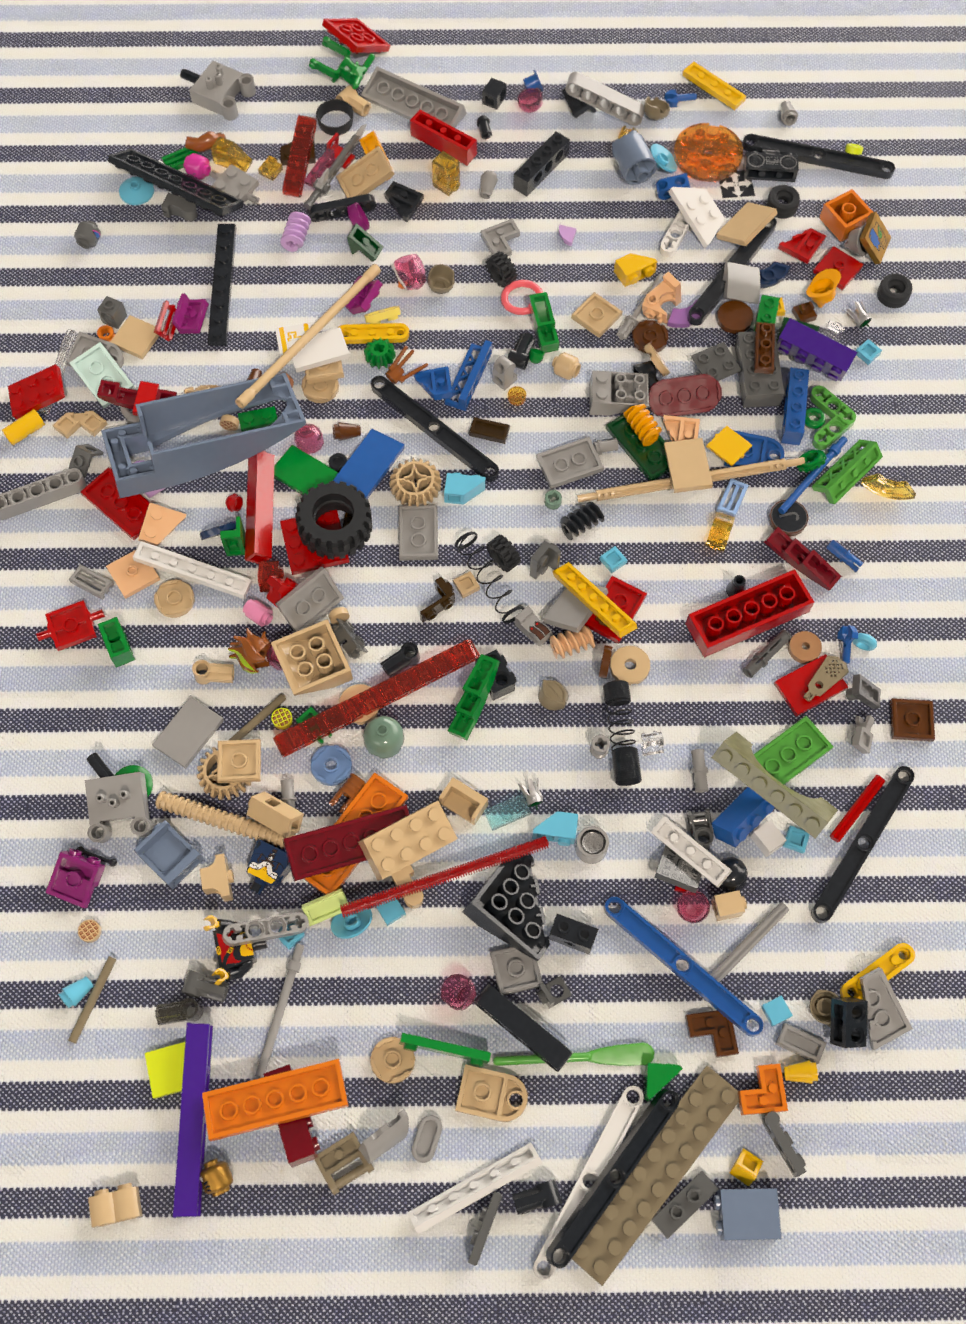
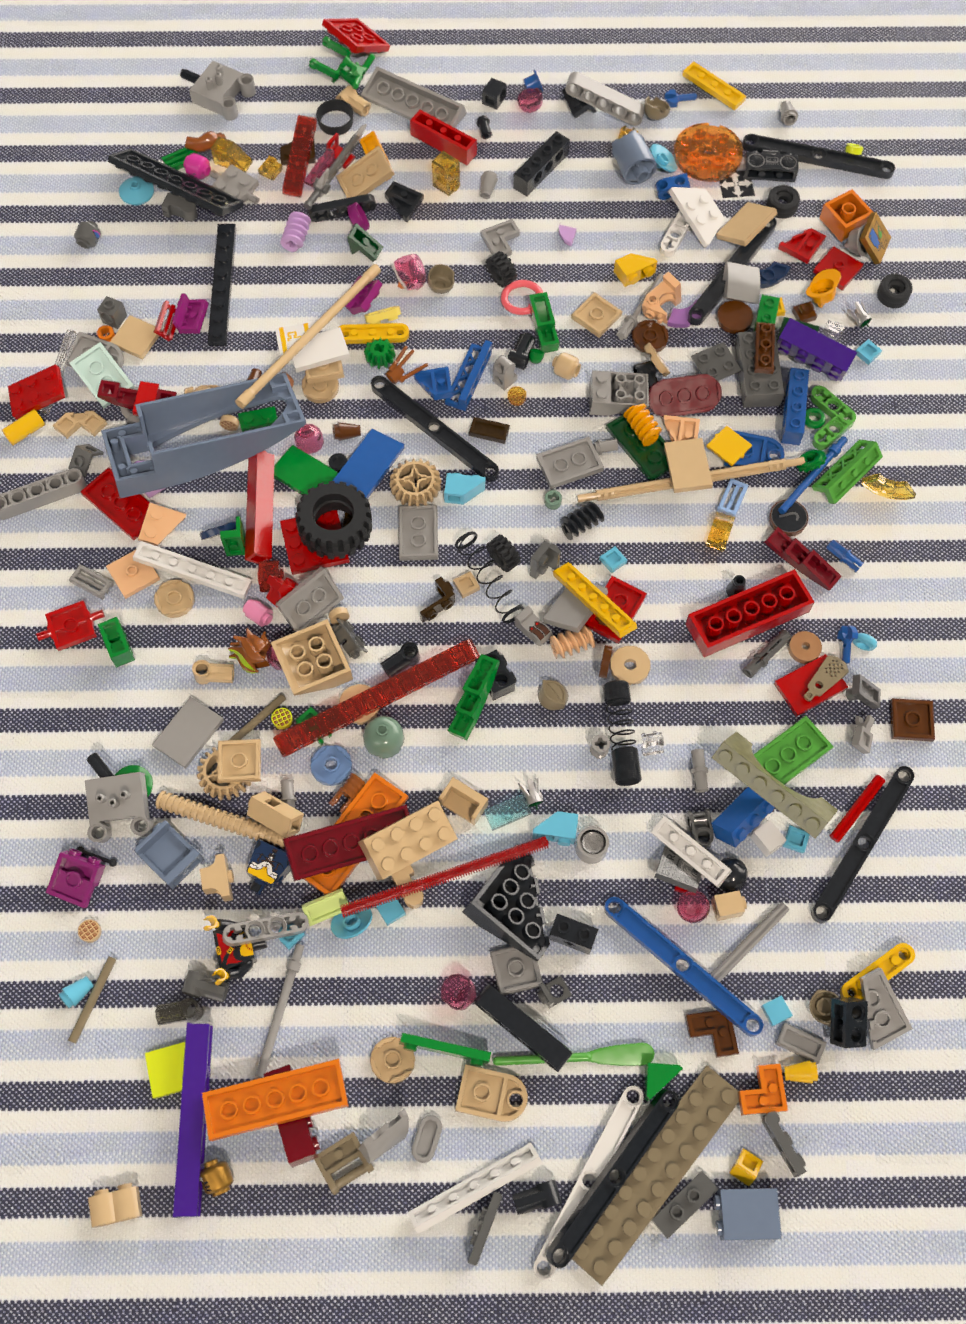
(234, 502): red plate -> none

